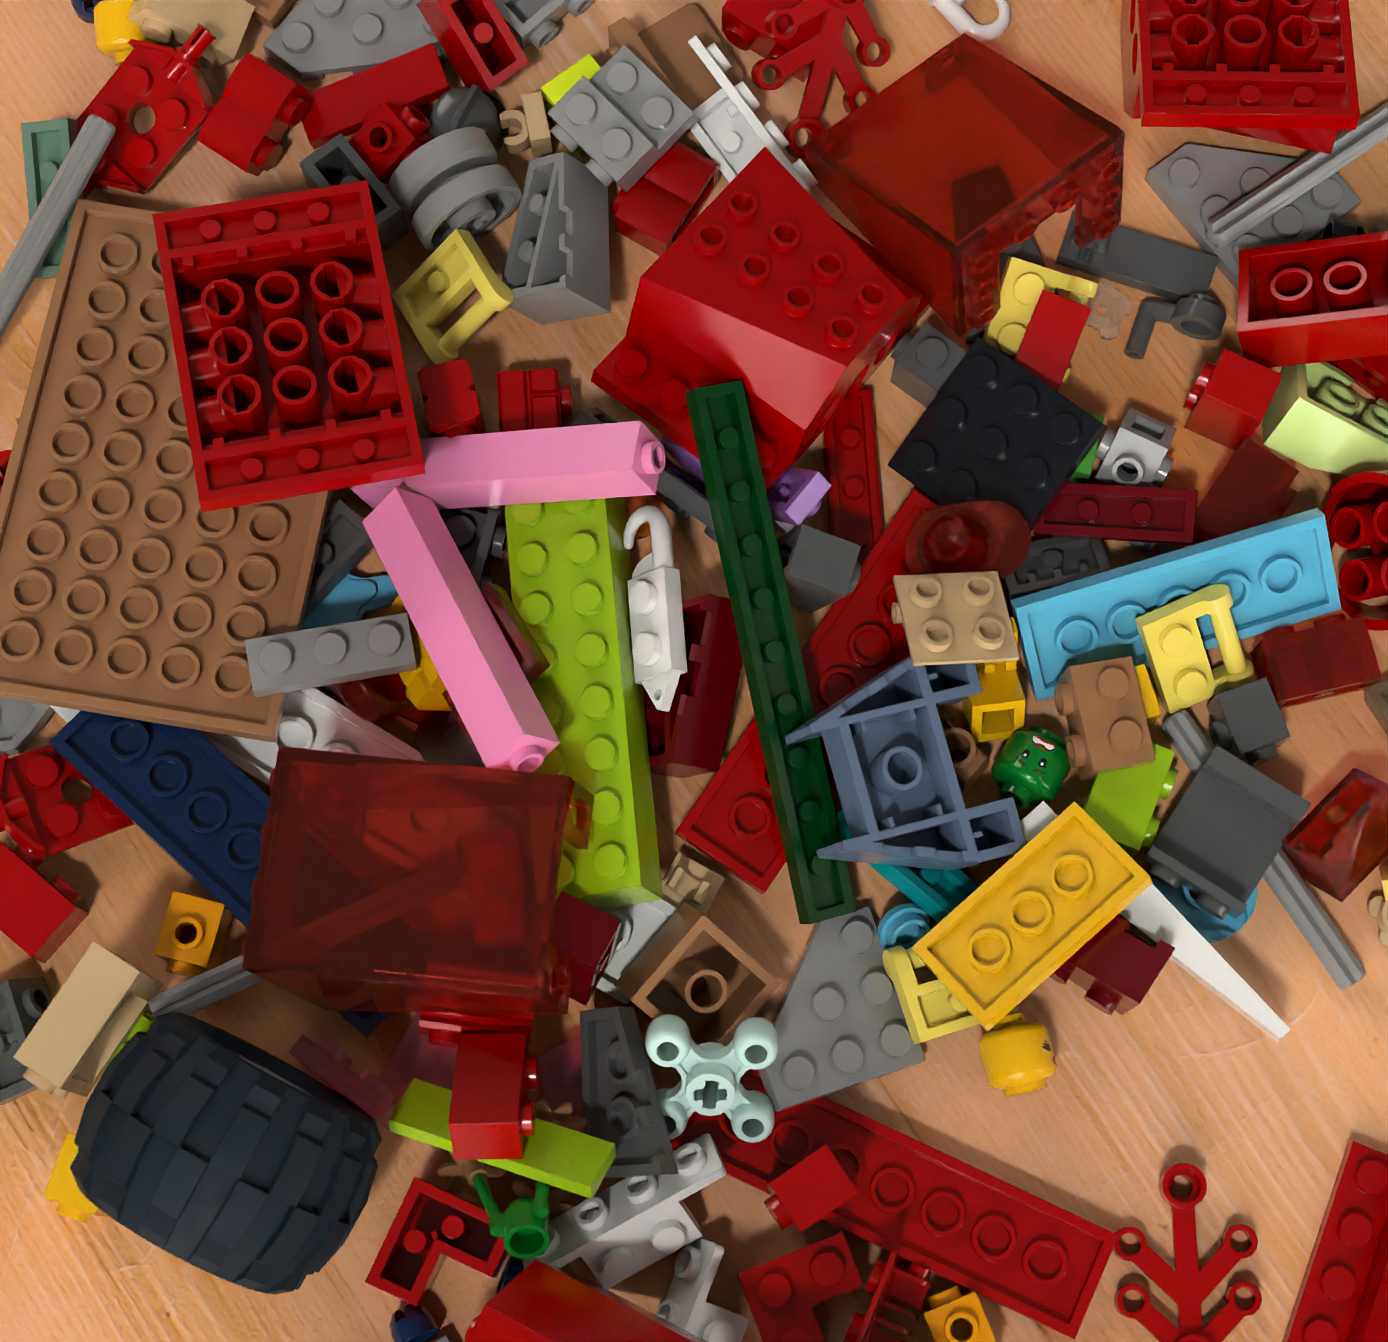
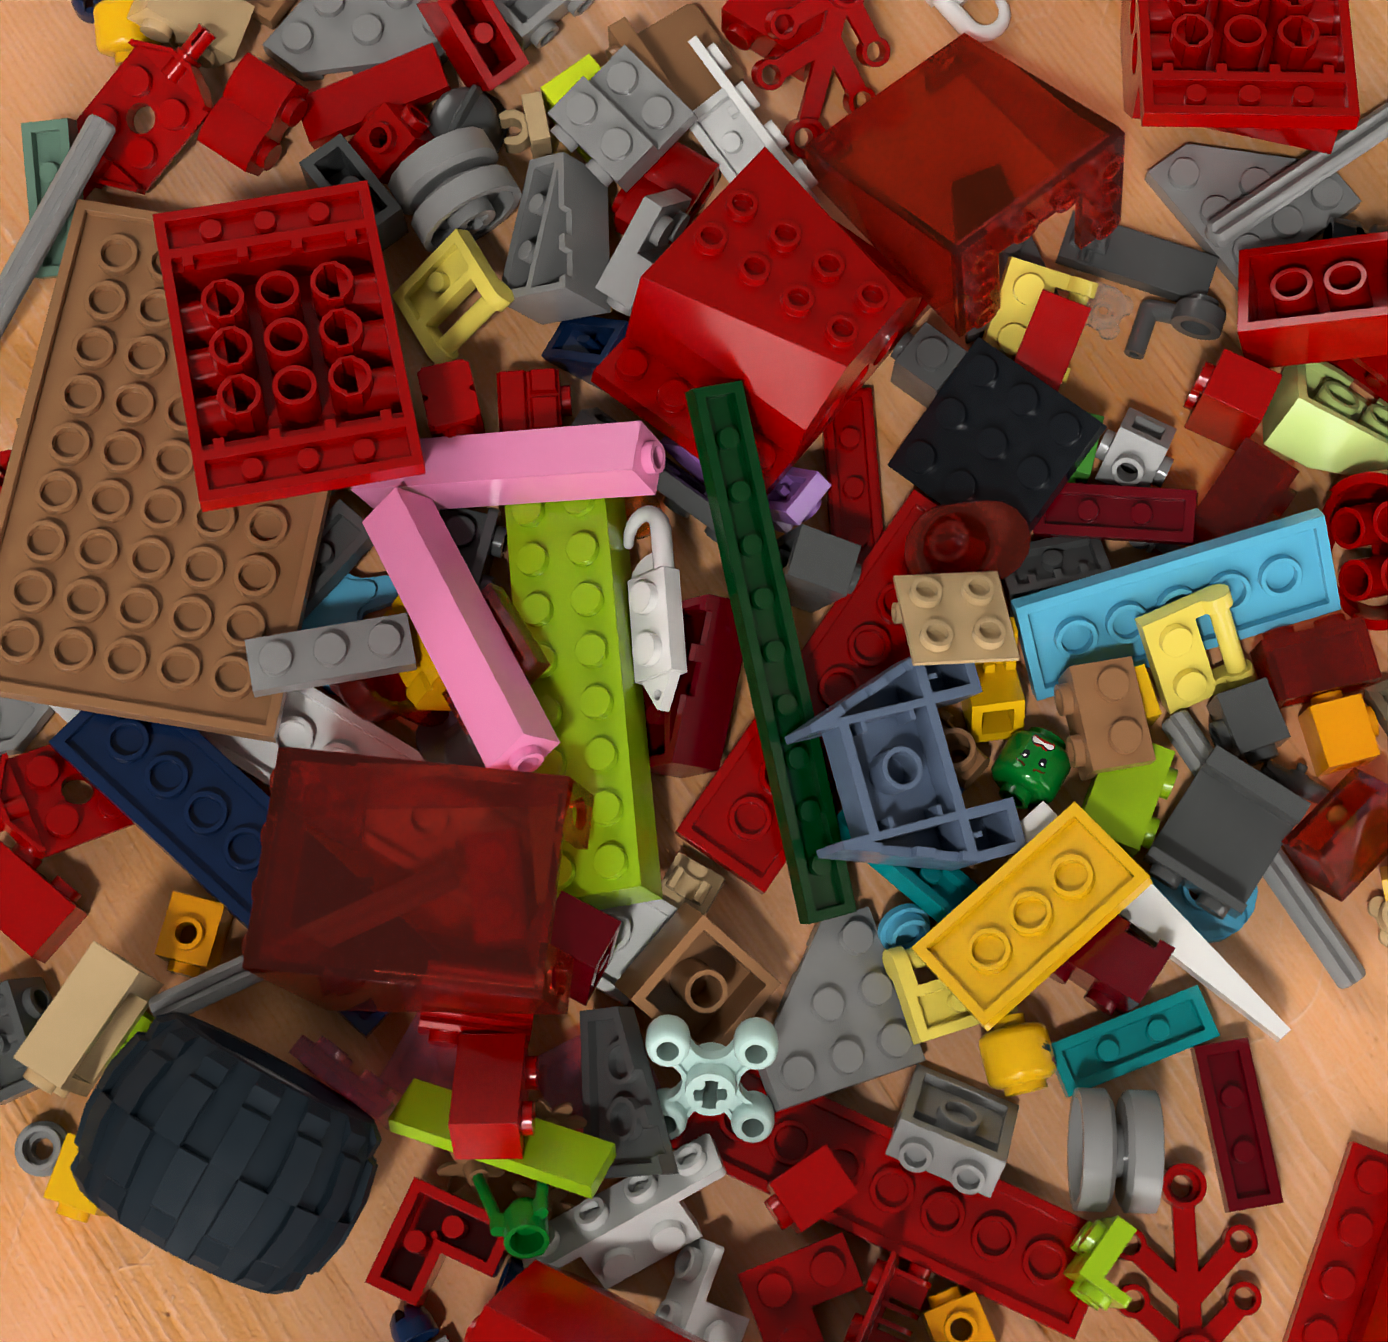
(26, 1147): none -> light grey plate
(583, 344): none -> dark blue slope
(655, 223): none -> light grey plate
(953, 1131): none -> light grey plate
(1096, 1252): none -> lime bracket
(1115, 1150): none -> light grey wheel
(1133, 1040): none -> teal plate
(1236, 1125): none -> dark red plate
(1295, 780): none -> dark grey helmet
(1339, 732): none -> light orange brick

